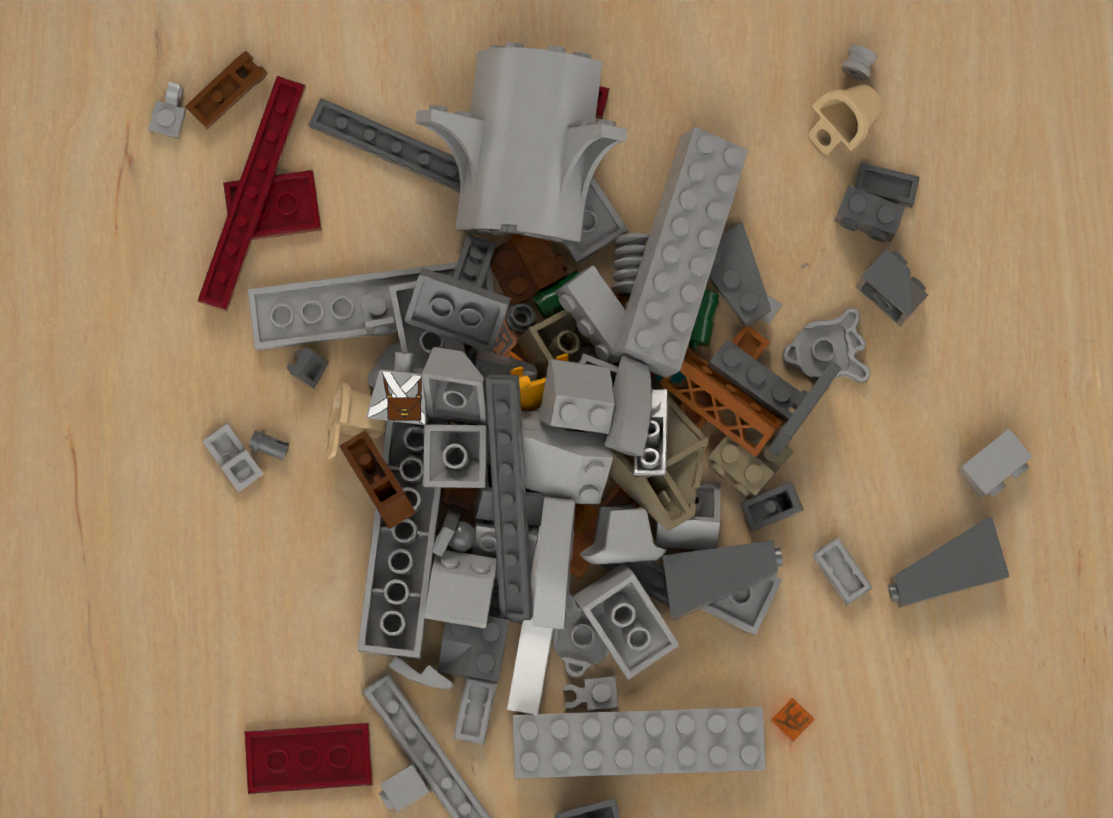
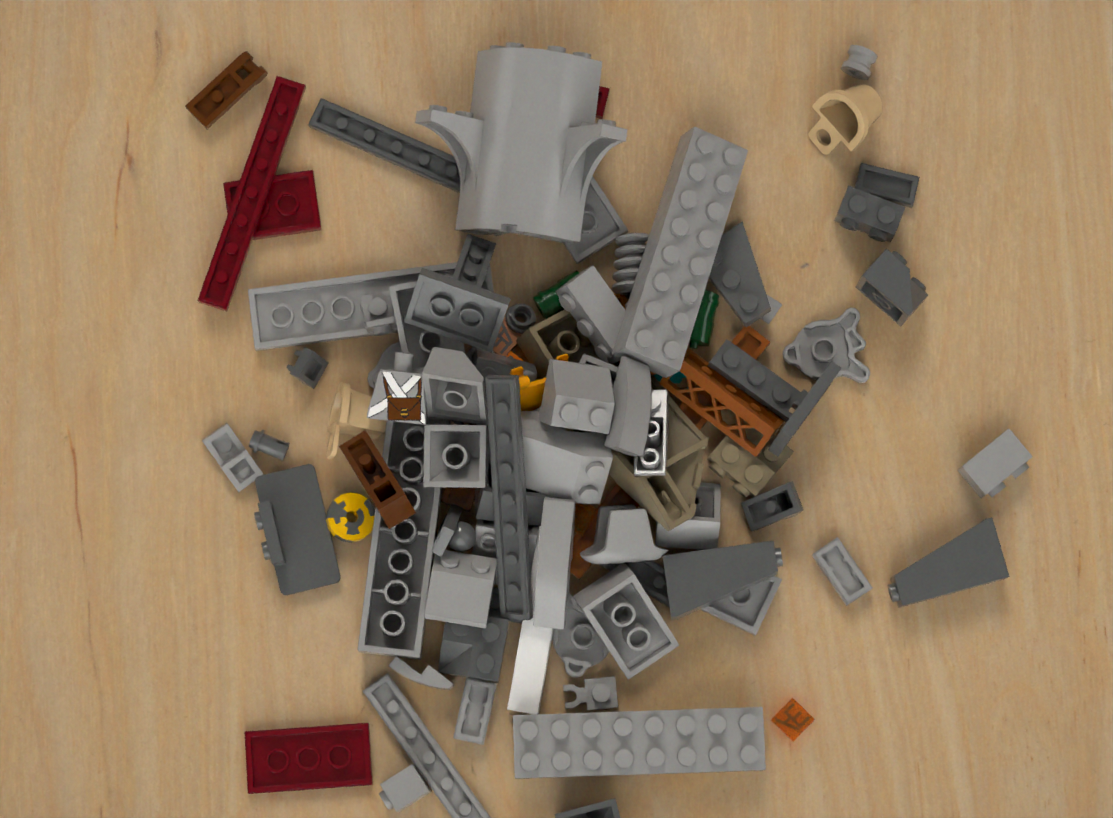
(168, 116): light grey plate -> none
(296, 529): none -> dark grey bracket
(337, 520): none -> yellow piece
(526, 267): reddish brown plate -> none

